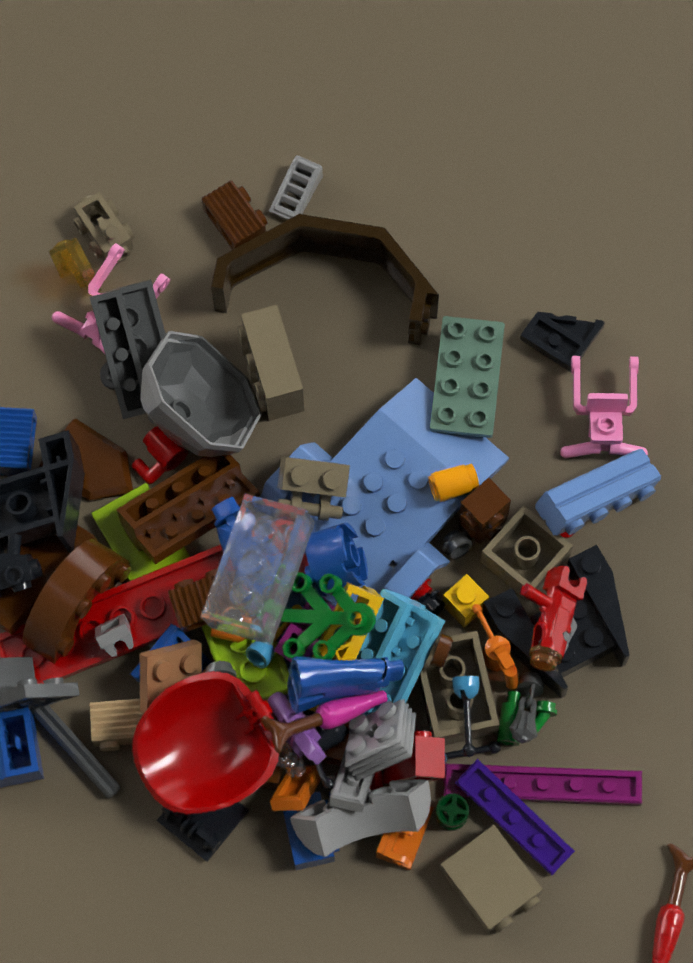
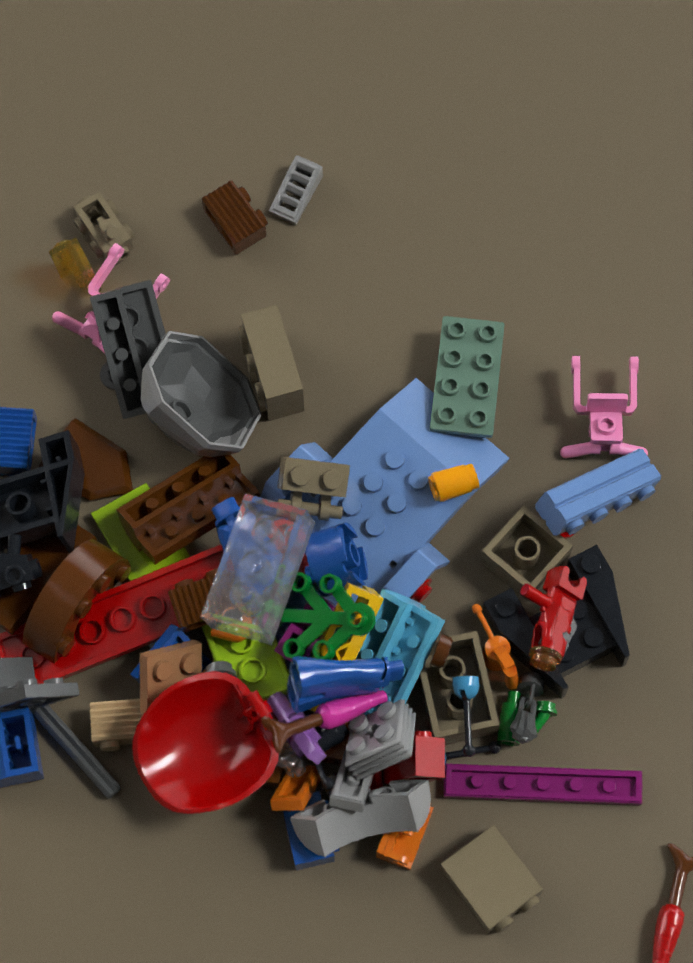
(113, 631): light grey tile -> none
(163, 451): red piece -> none
(205, 830): black hinge -> none
(261, 653): dark azure hinge -> none
(329, 238): dark brown panel -> none
(432, 602): black plate -> none
(452, 805): dark green wheel -> none
(456, 544): dark grey plate -> none
(462, 597): yellow brick -> none
(484, 511): reddish brown brick -> none
(514, 817): dark purple tile -> none
(560, 336): black wing -> none

